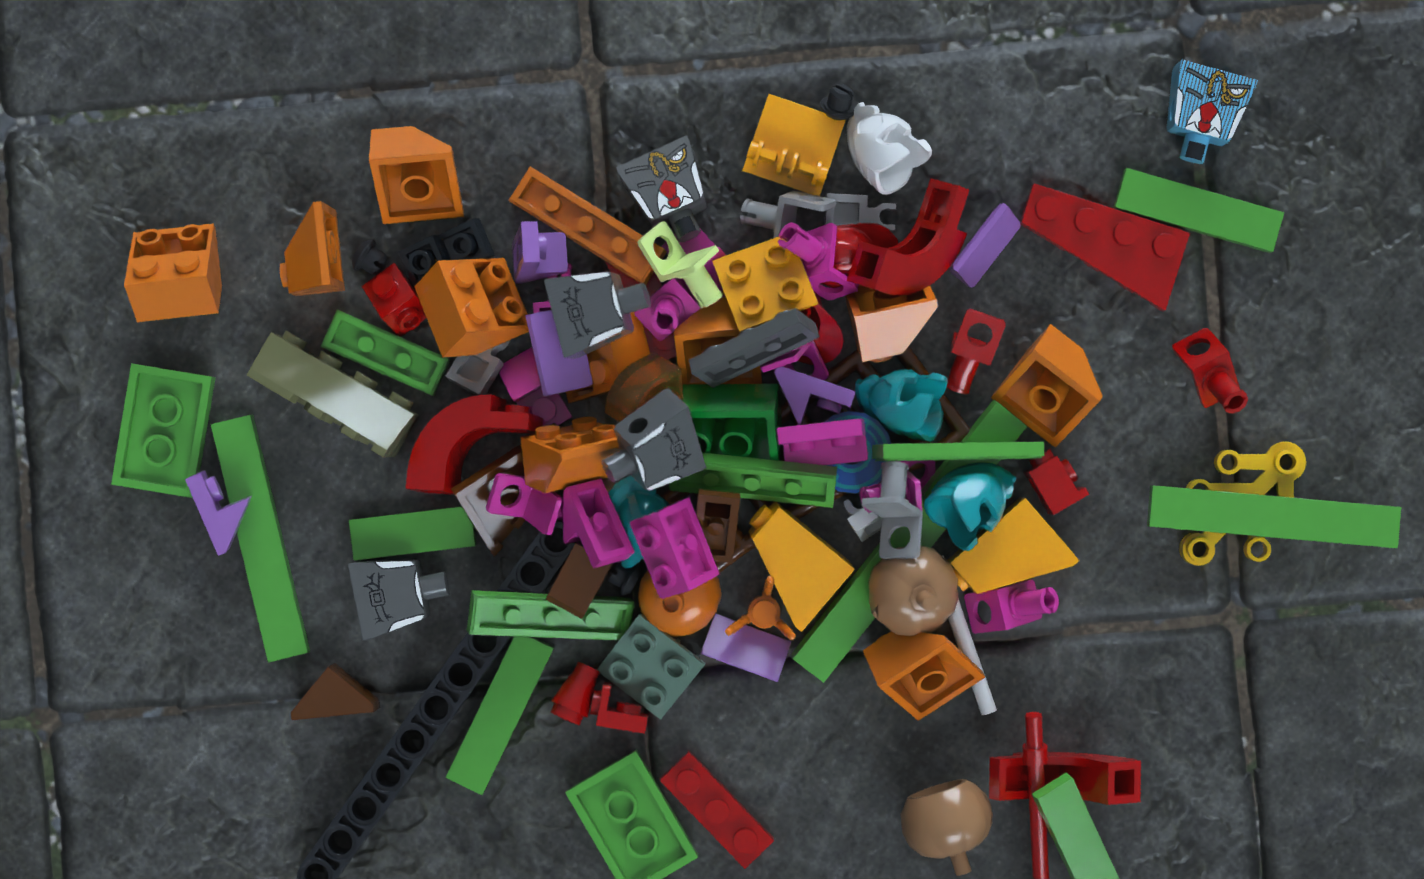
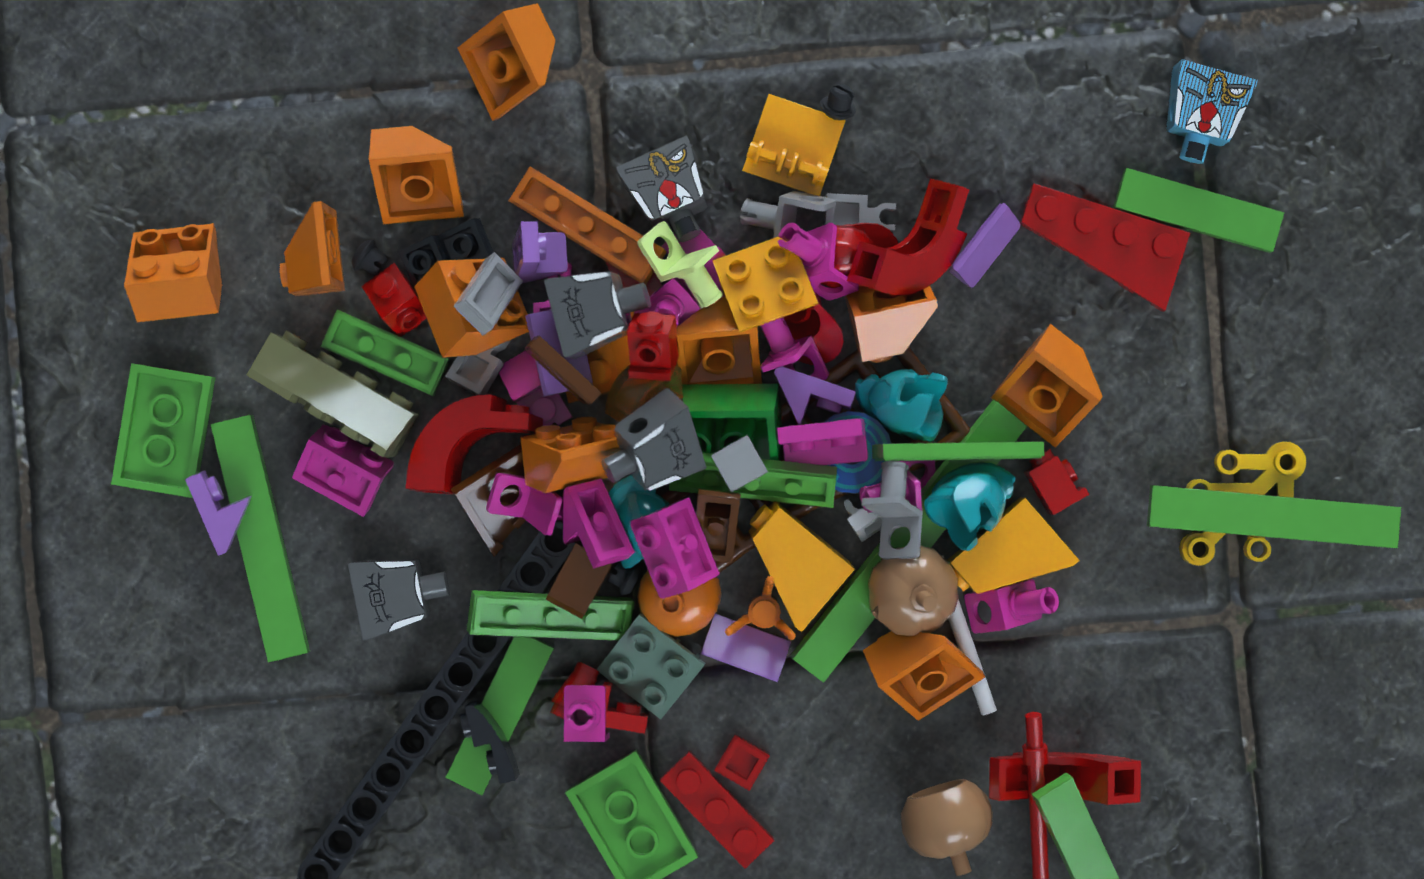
(335, 695): reddish brown slope -> none
(342, 469): none -> dark pink bracket
(411, 533): bright green tile -> none
(485, 730): none -> black slope
(488, 293): none -> light grey tile
(509, 58): none -> orange slope
(562, 370): none -> reddish brown tile
(585, 713): none -> dark pink bracket
(652, 346): none -> red brick
(739, 463): none -> light grey tile
(742, 762): none -> red tile
(754, 347): dark grey plate -> none
(884, 148): white helmet -> none
(972, 351): red bracket -> none
(1212, 372): red bracket -> none

